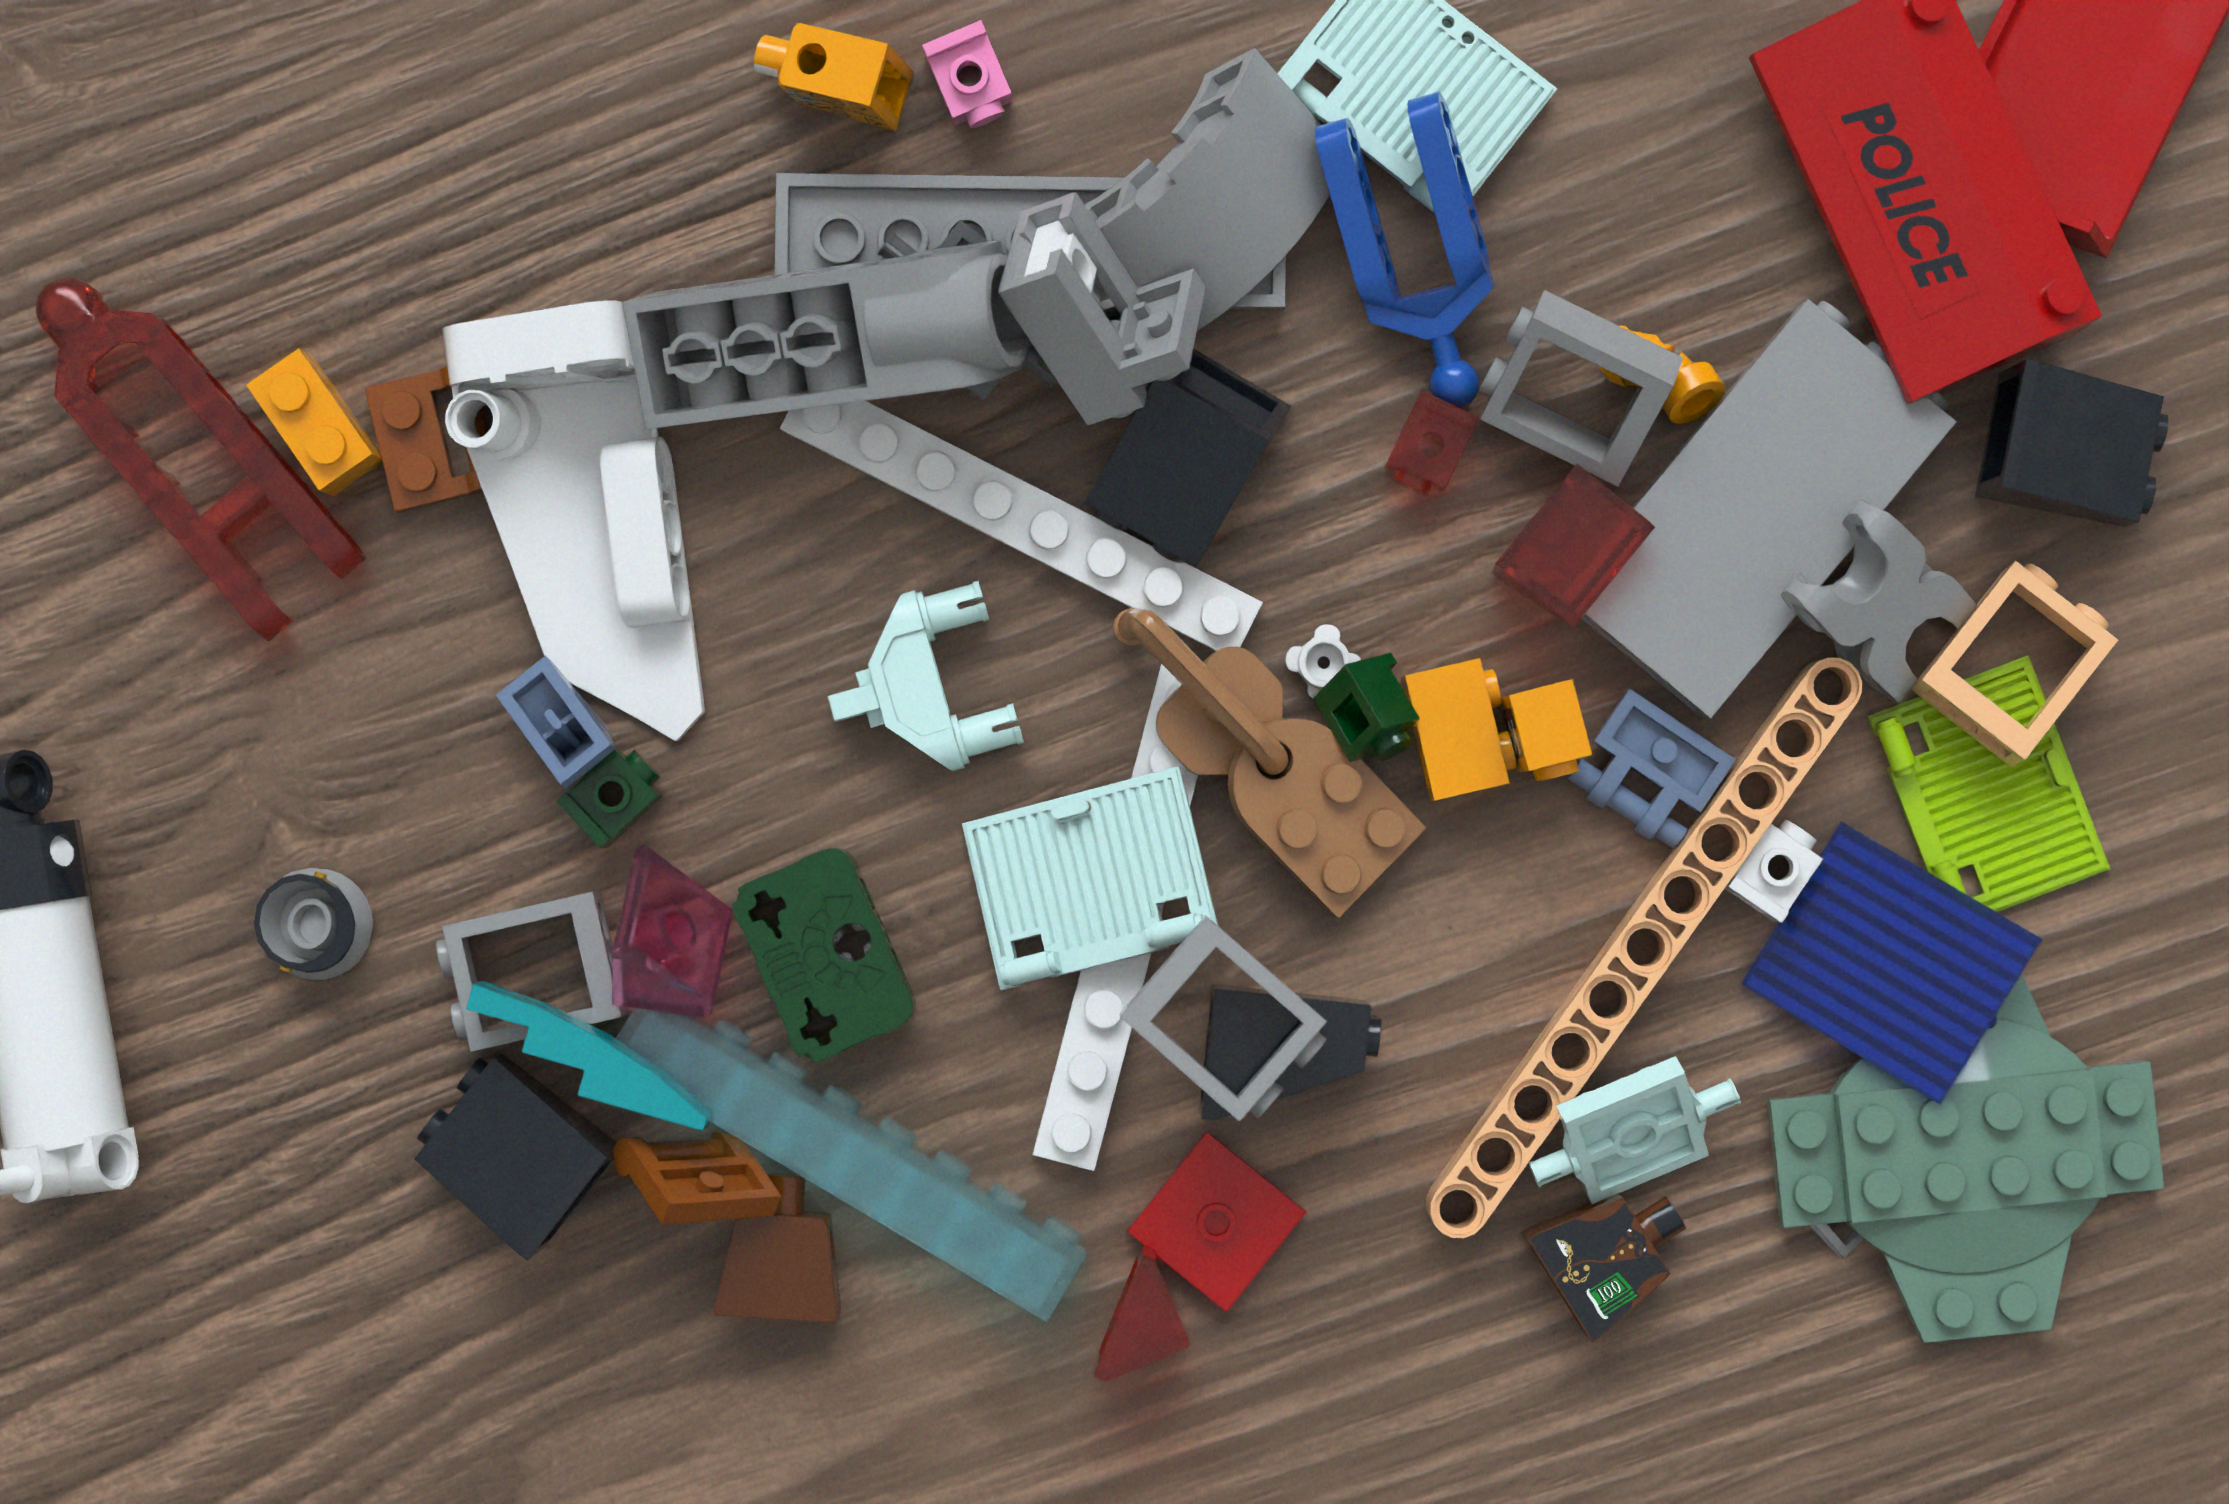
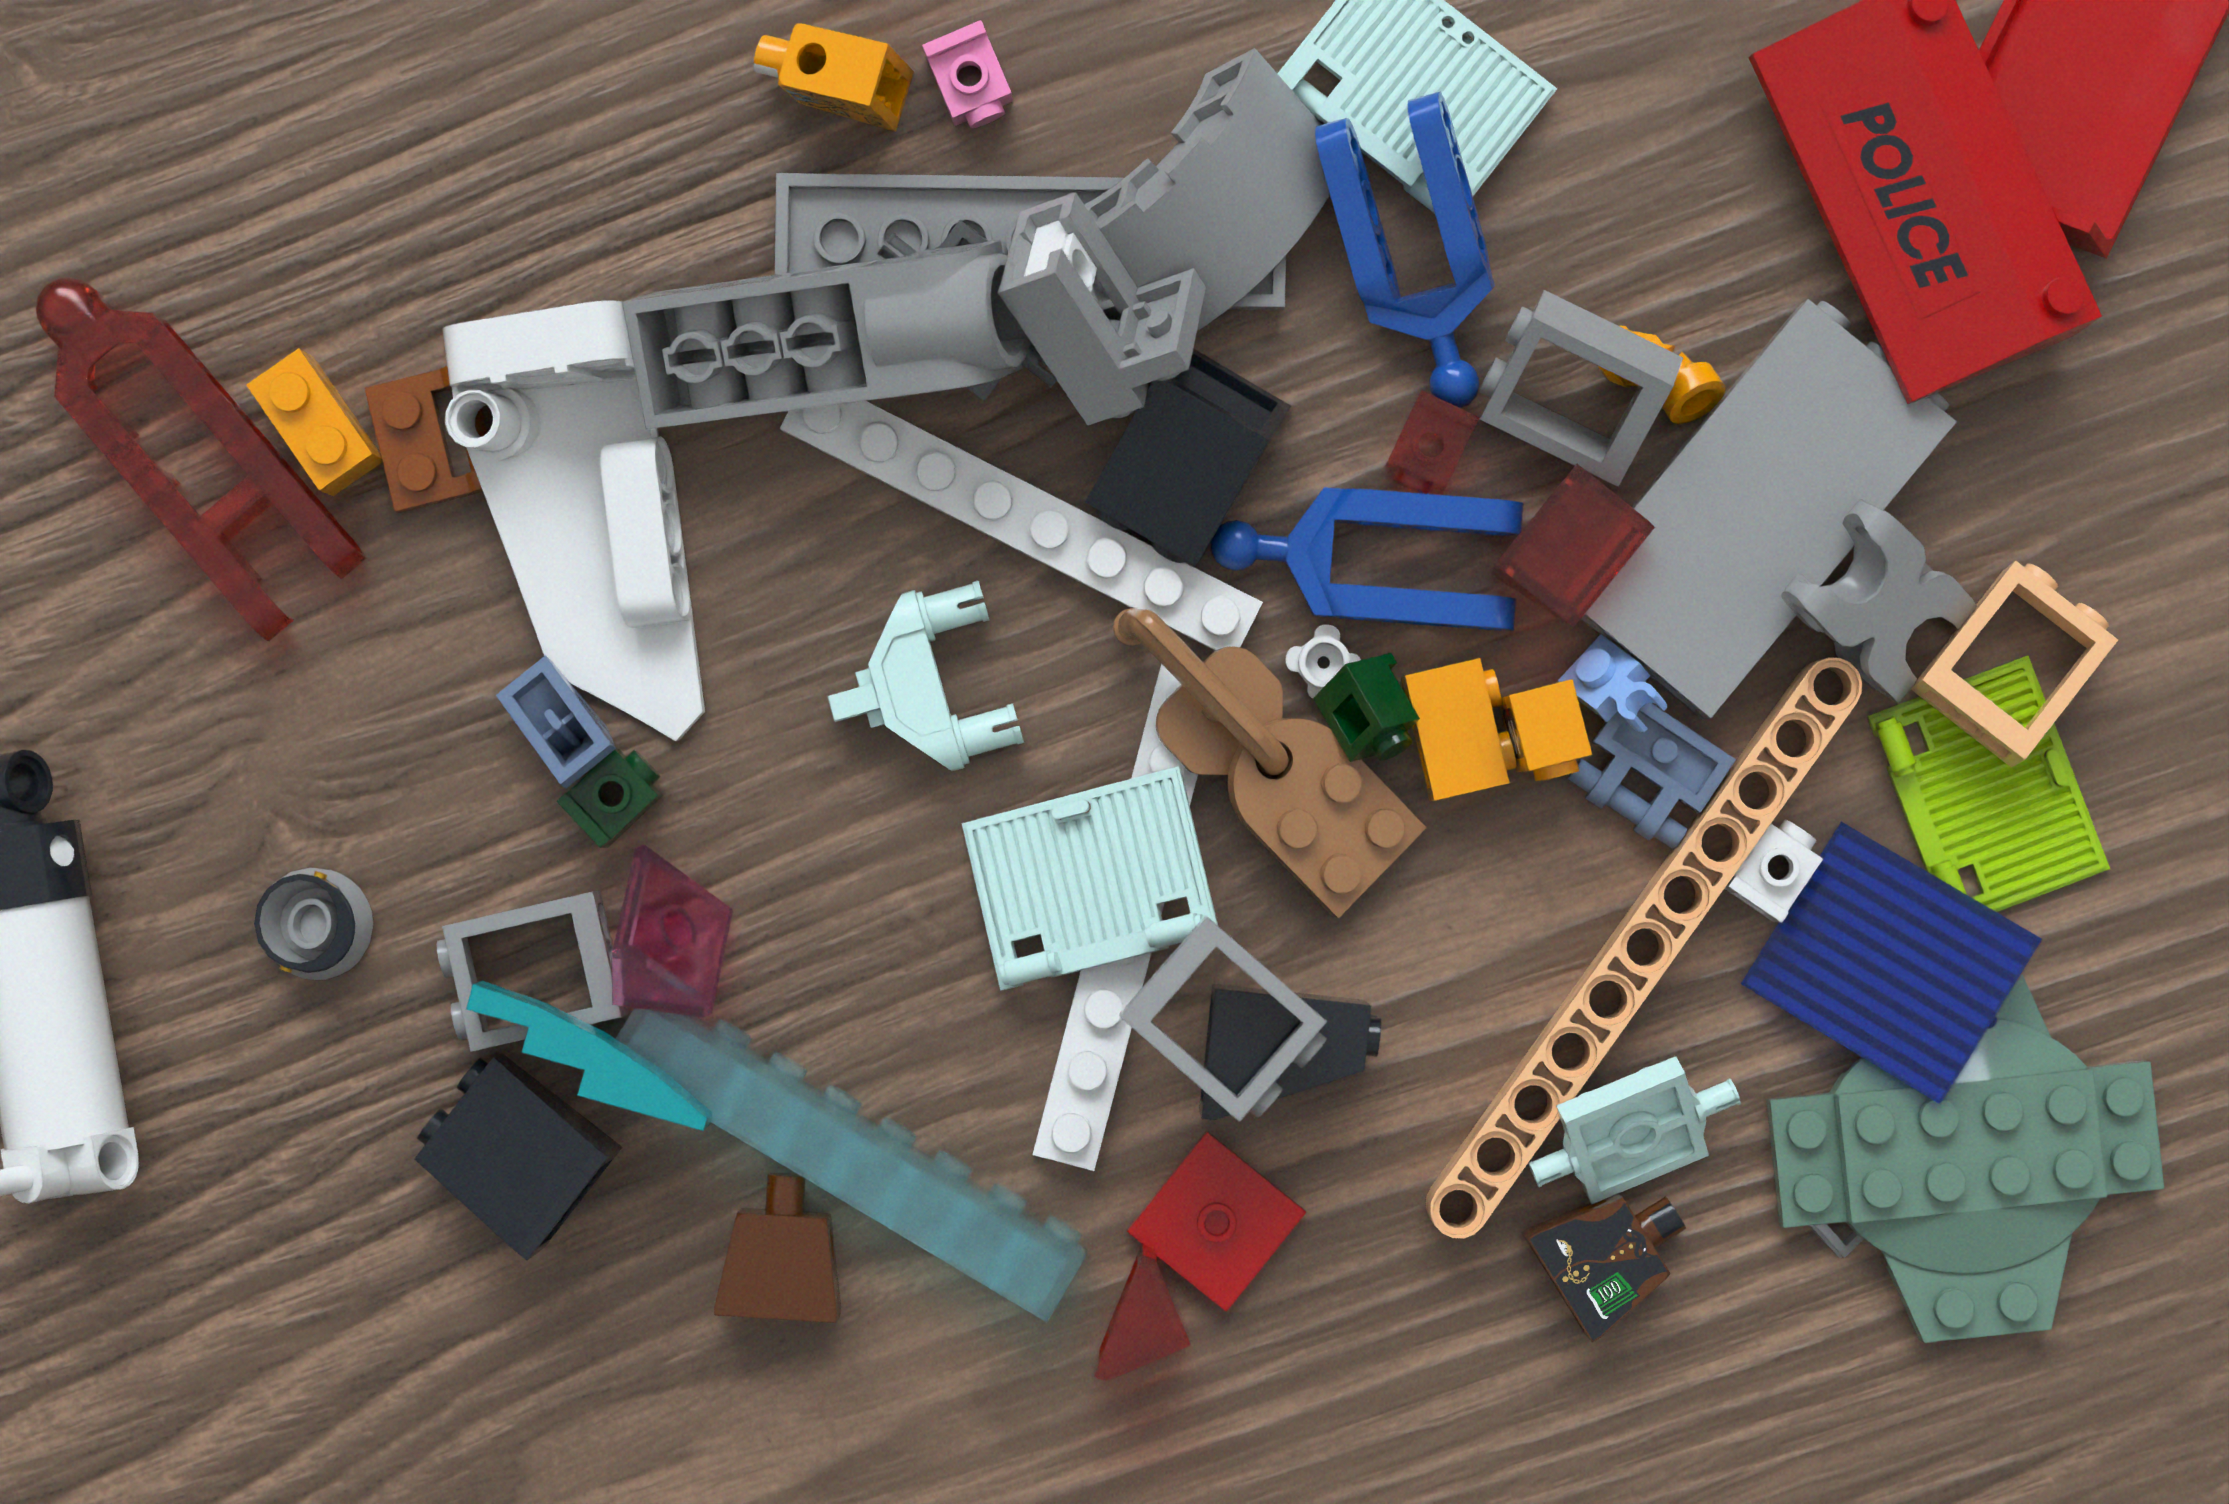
(697, 1178): dark orange plate -> none
(806, 964): dark green axle -> none
(1310, 547): none -> blue piece
(1612, 682): none -> light blue plate
(2071, 444): black slope -> none

